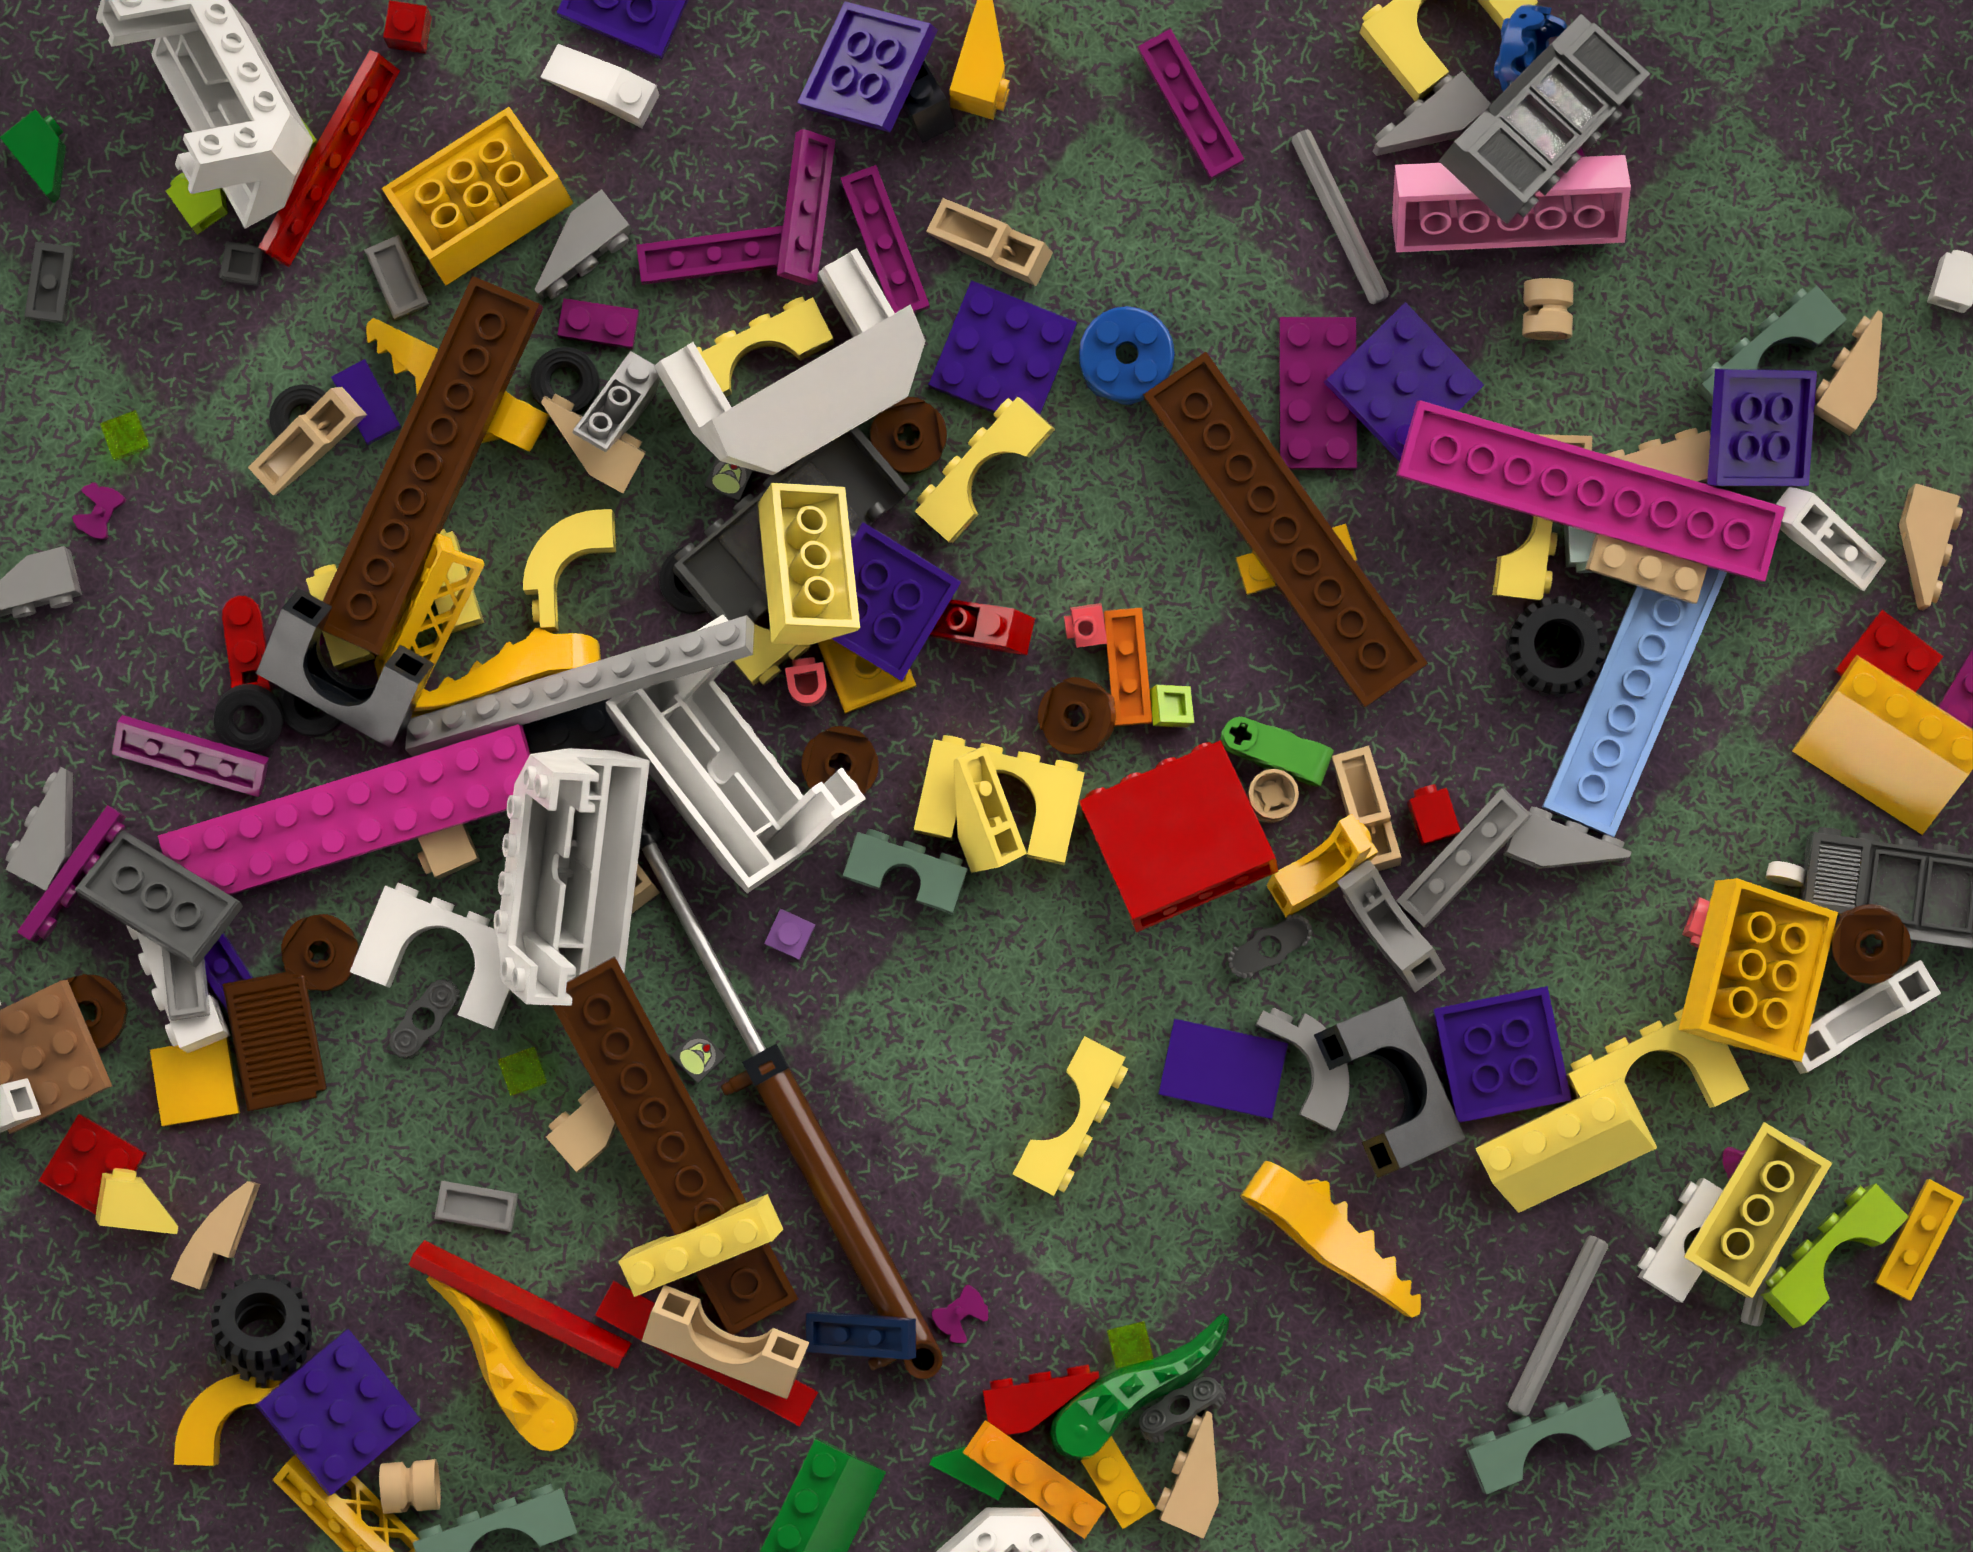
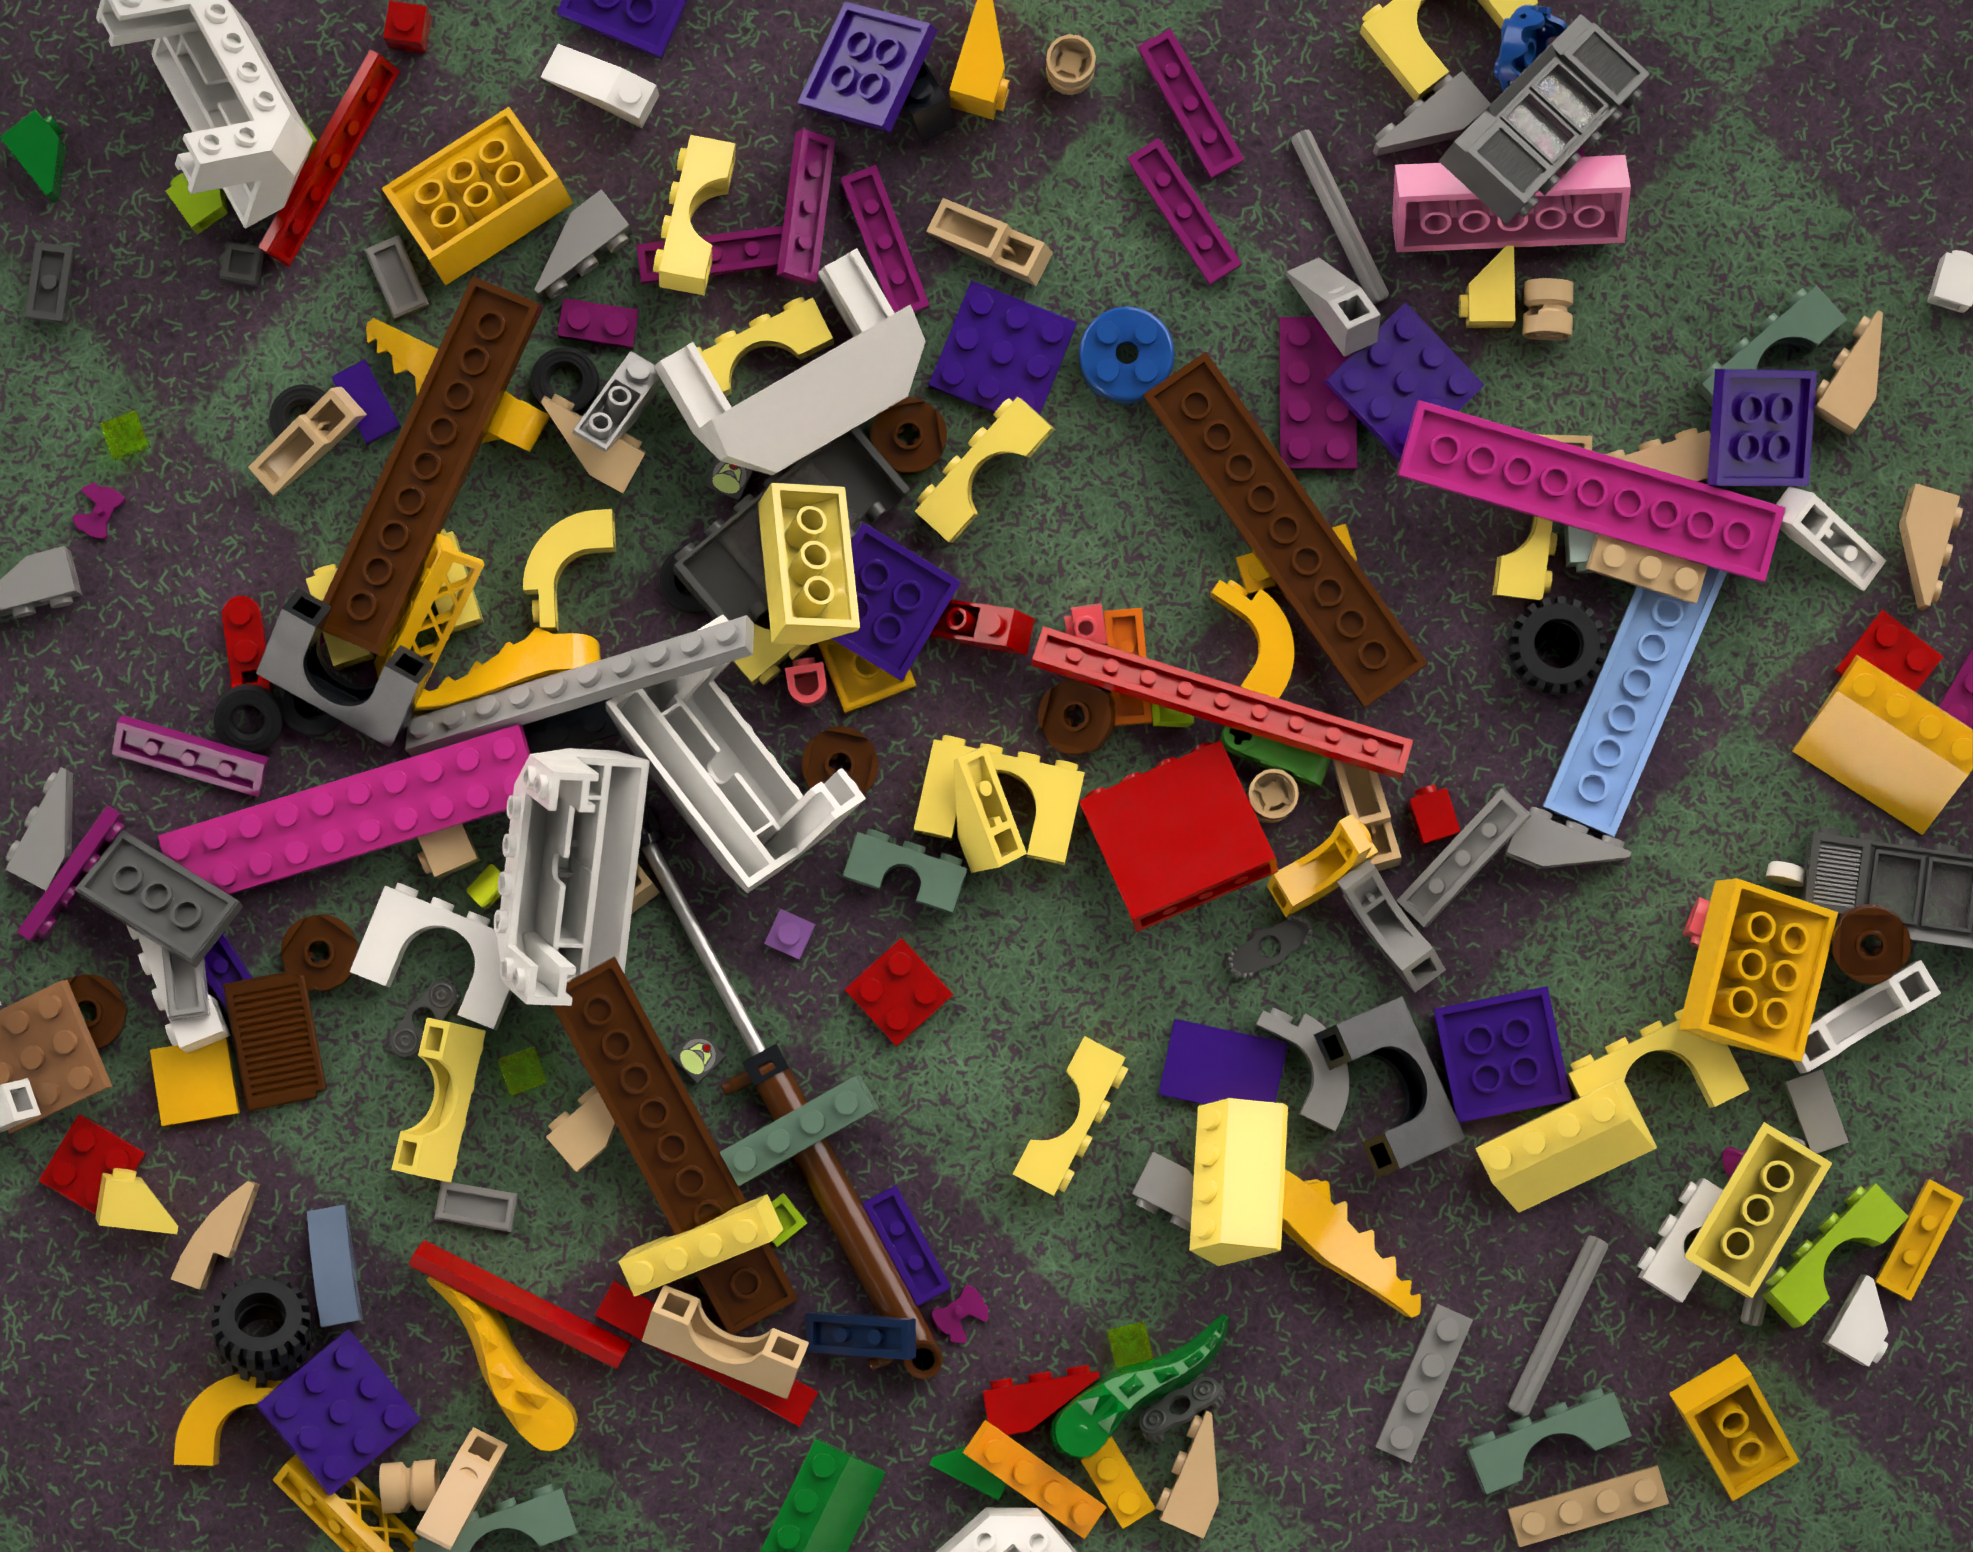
(334, 1266): none -> sand blue slope
(434, 1143): none -> light yellow arch
(462, 1488): none -> tan slope
(485, 887): none -> neon yellow slope
(705, 174): none -> light yellow arch
(789, 1218): none -> lime plate
(799, 1130): none -> sand green arch
(899, 992): none -> red plate
(906, 1245): none -> dark purple plate
(1070, 64): none -> tan wheel
(1166, 1187): none -> light grey slope
(1184, 212): none -> magenta plate
(1222, 703): none -> plate
(1238, 1180): none -> light yellow slope
(1272, 633): none -> yellow arch
(1337, 305): none -> light grey slope
(1423, 1383): none -> light grey plate
(1491, 294): none -> light yellow slope
(1588, 1506): none -> tan plate
(1734, 1427): none -> yellow slope
(1816, 1111): none -> light grey tile
(1860, 1325): none -> white slope

